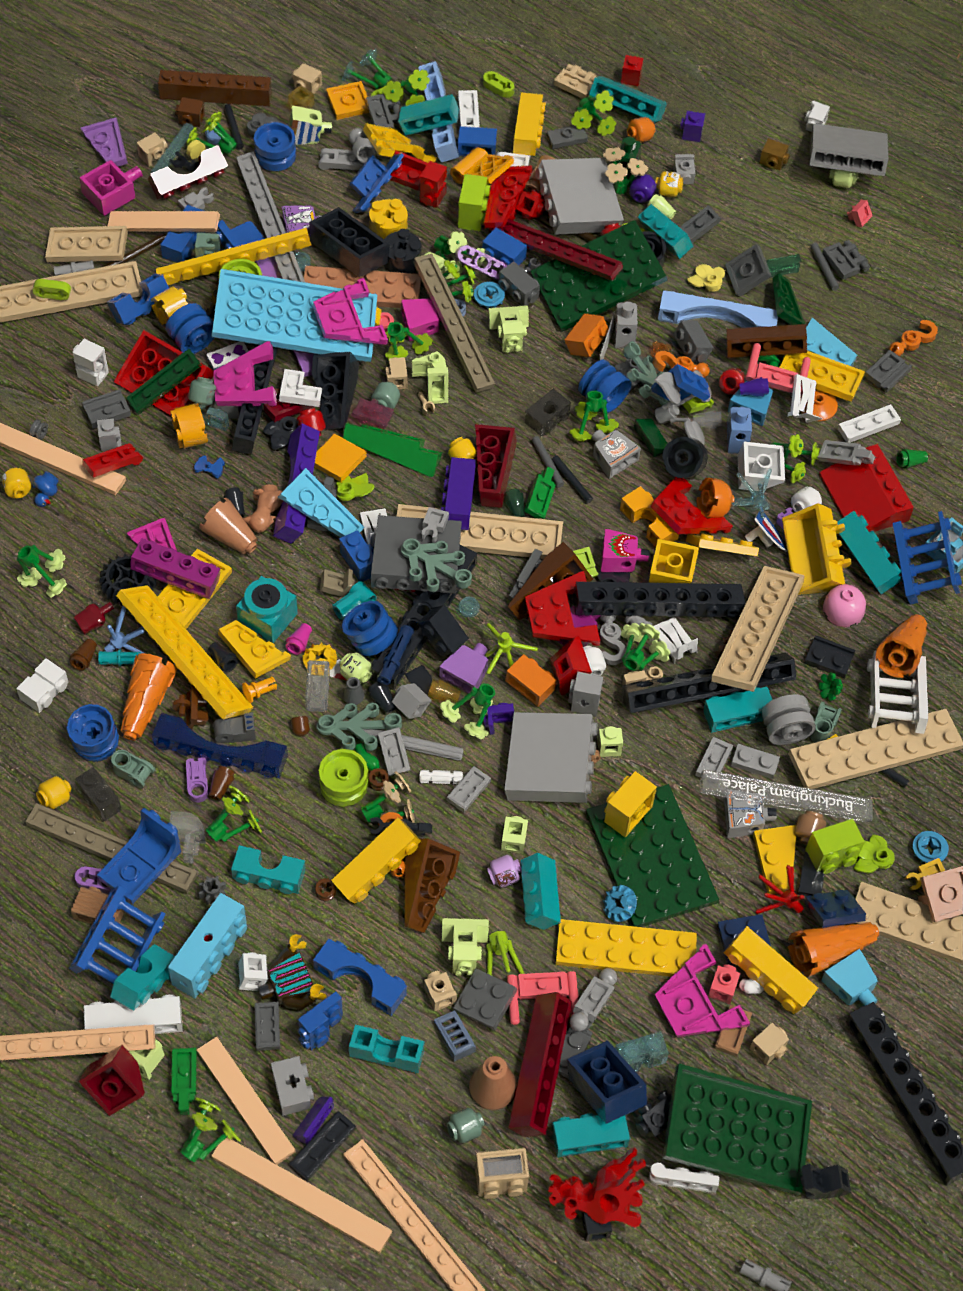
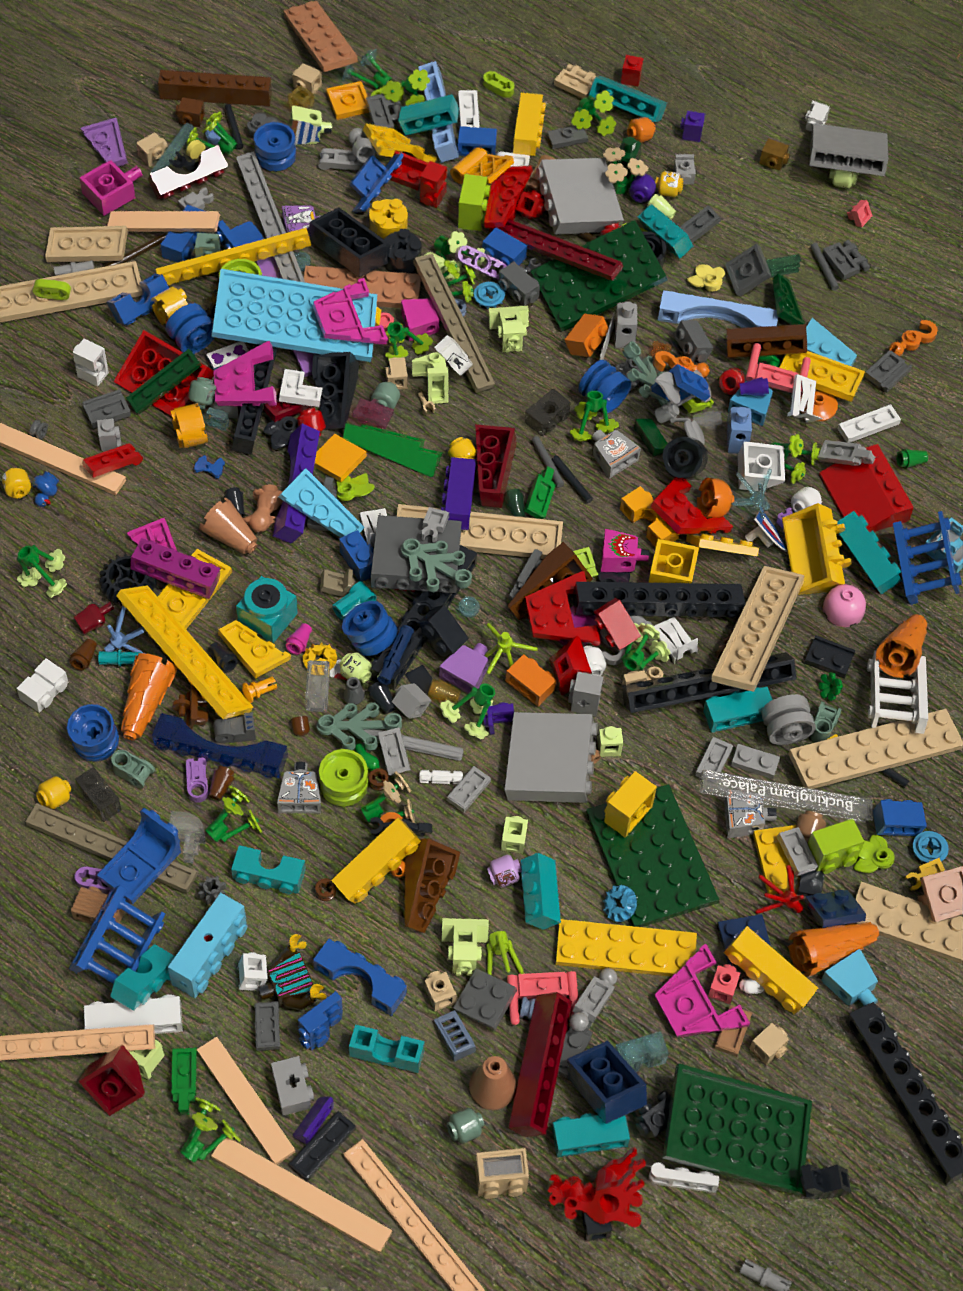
(299, 791): none -> light grey torso
(320, 36): none -> nougat plate
(454, 355): none -> white leg
(527, 1008): none -> sand blue bush
(617, 623): none -> brick
(797, 851): none -> light grey plate
(899, 818): none -> blue brick

